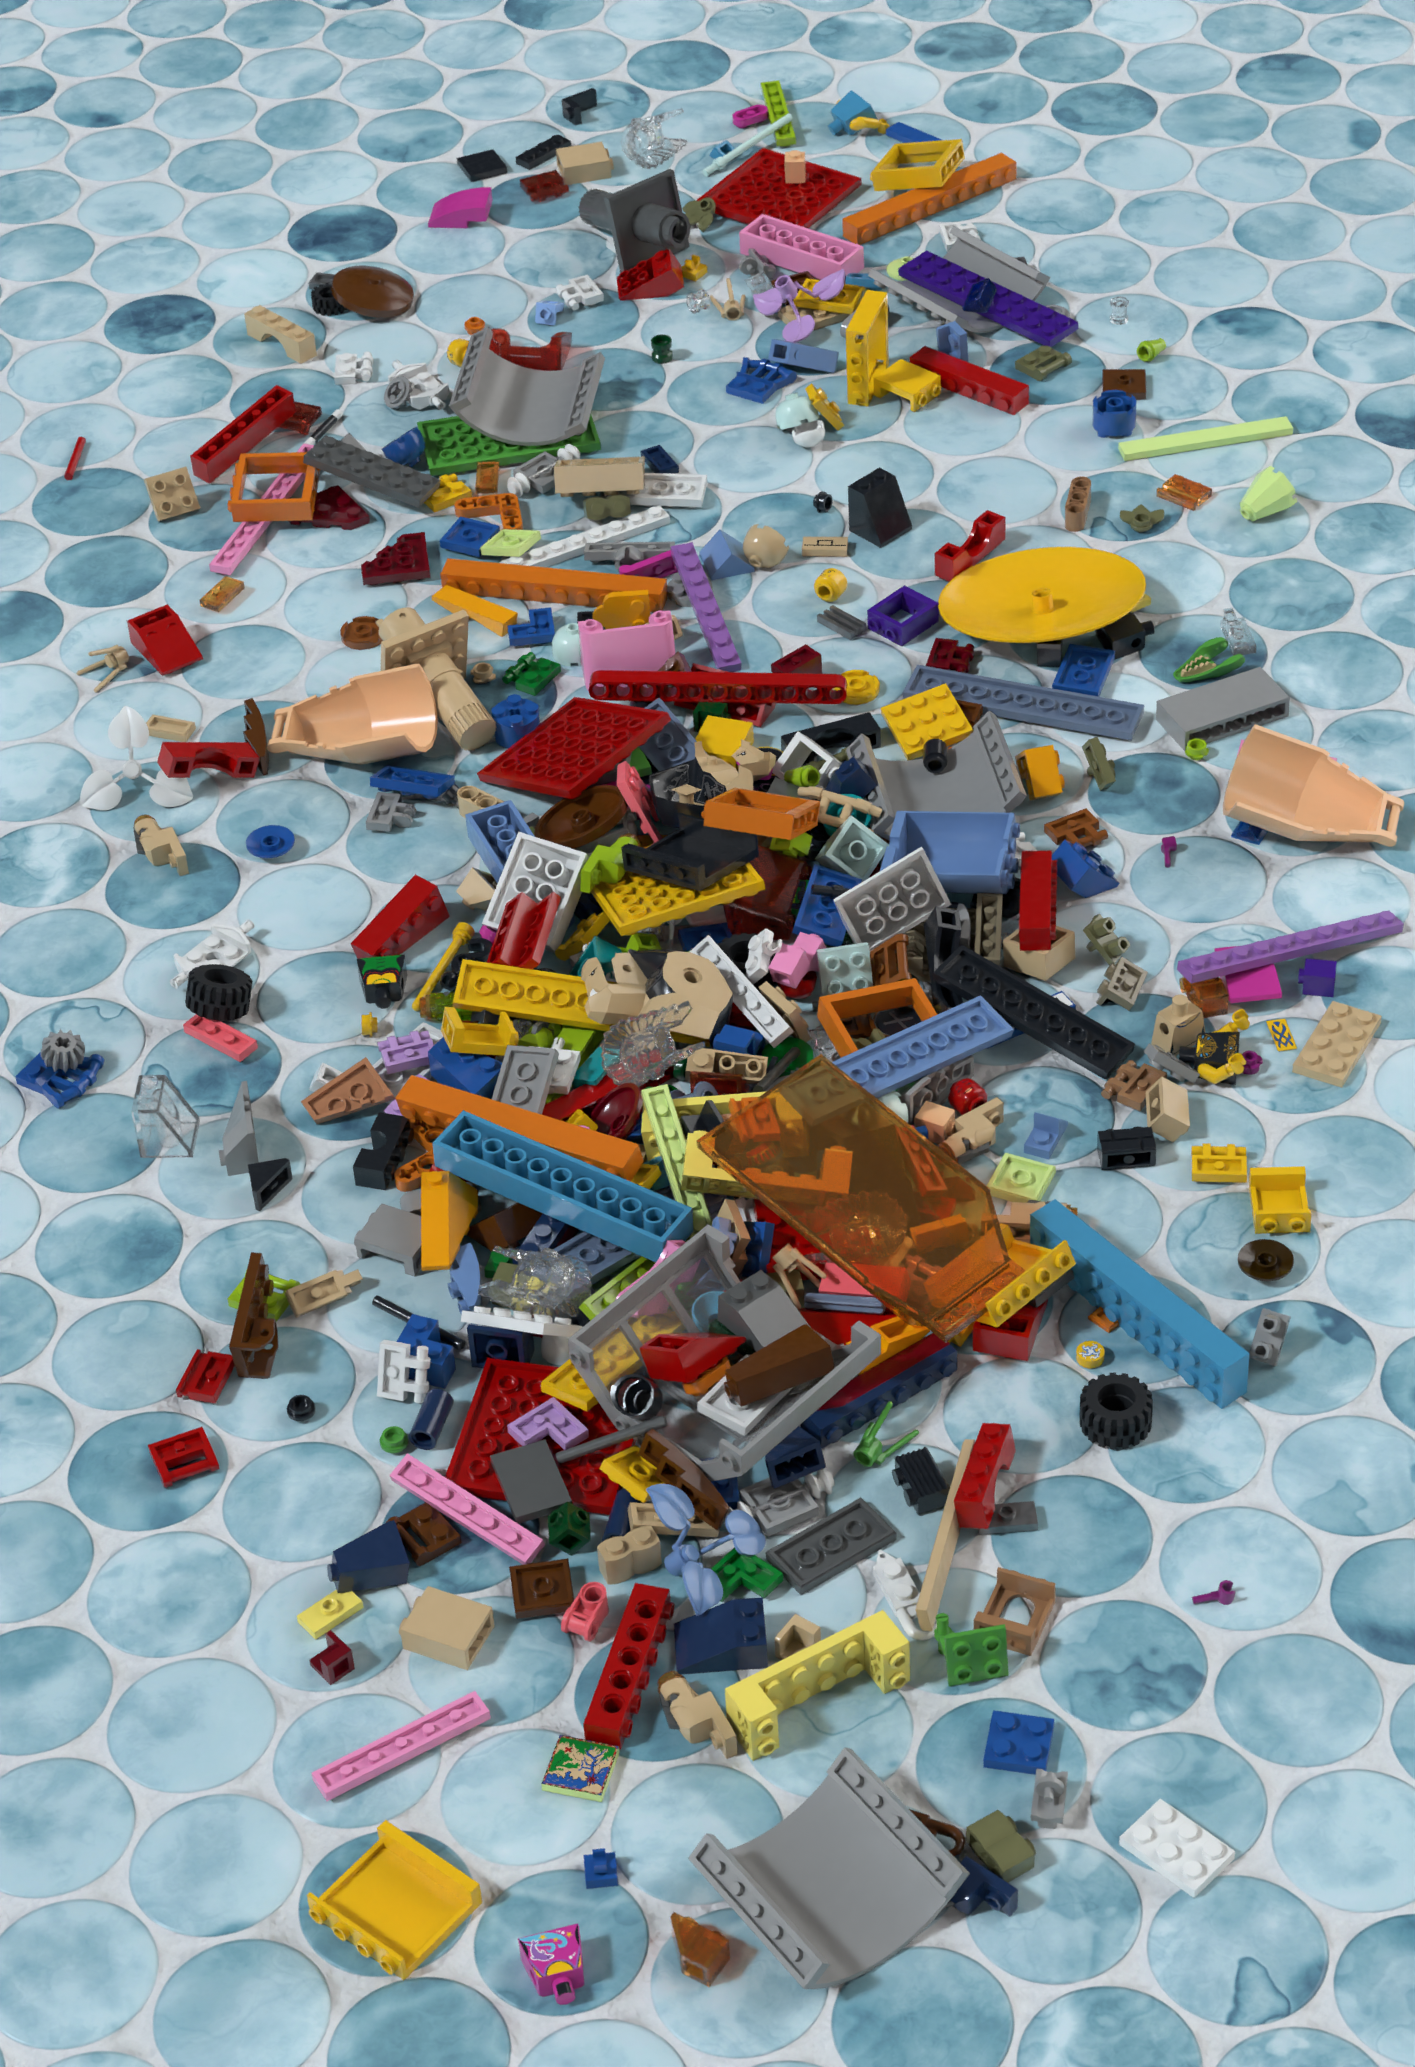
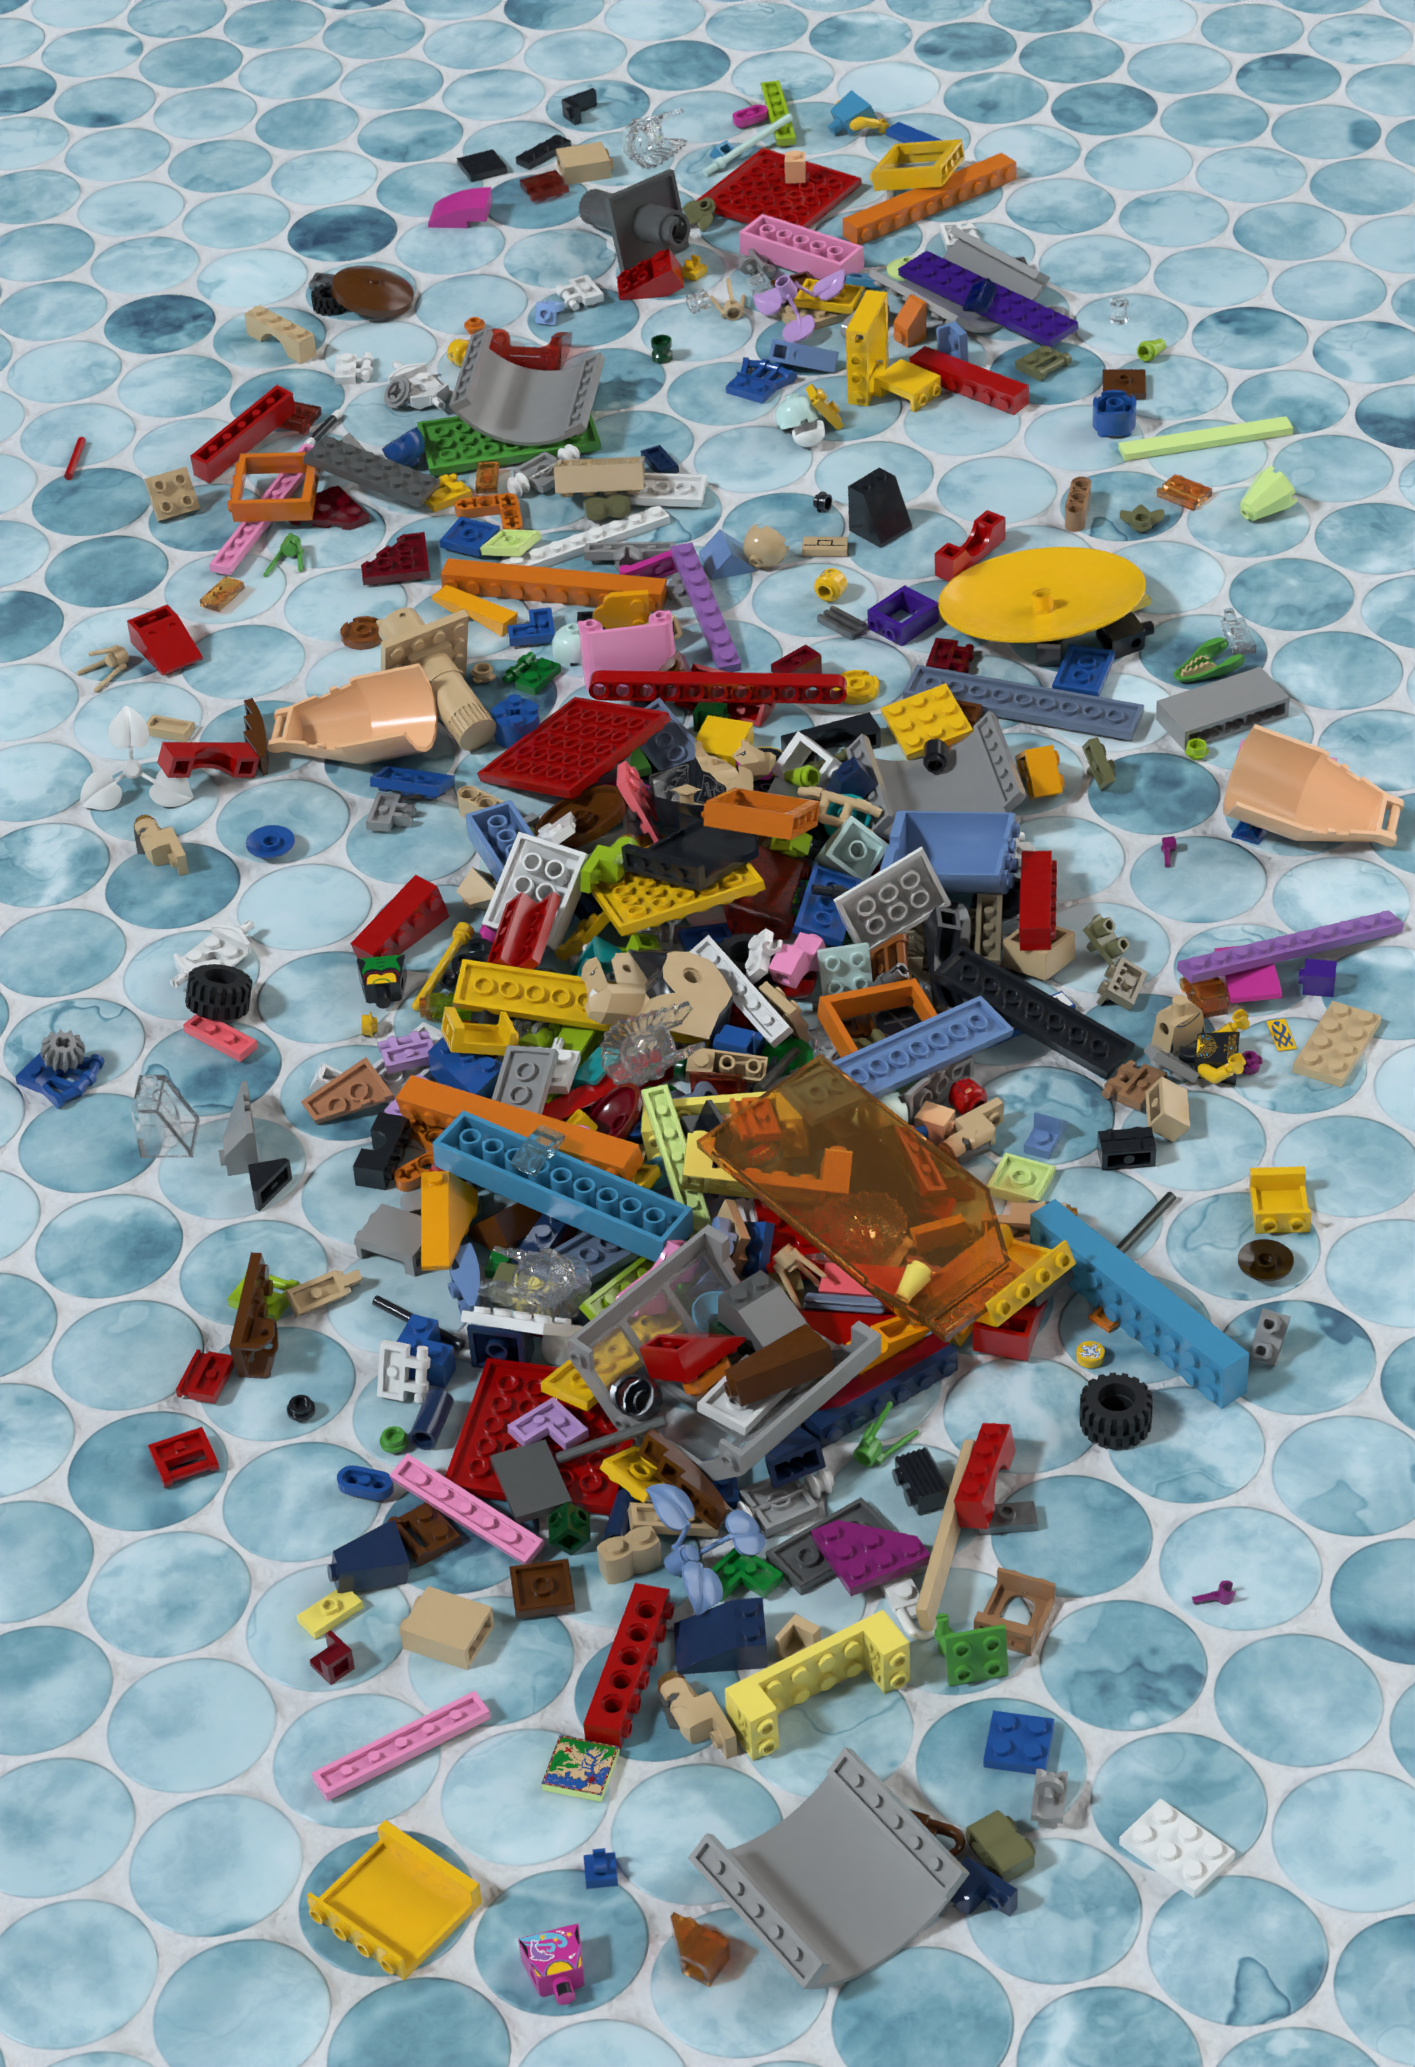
(290, 547): none -> bright green plant
(368, 1483): none -> blue plate
(450, 795): black plate -> none
(536, 1149): none -> clear light blue slope
(559, 830): none -> white wing
(586, 1611): coral piece -> none
(867, 1554): none -> magenta plate
(893, 975): none -> dark grey pin
(911, 323): none -> orange slope
(913, 1281): none -> light yellow cone
(1074, 826): dark orange plate -> none
(1083, 870): blue slope -> none
(1146, 1222): none -> pearl dark grey bar
(1219, 1163): yellow plate -> none

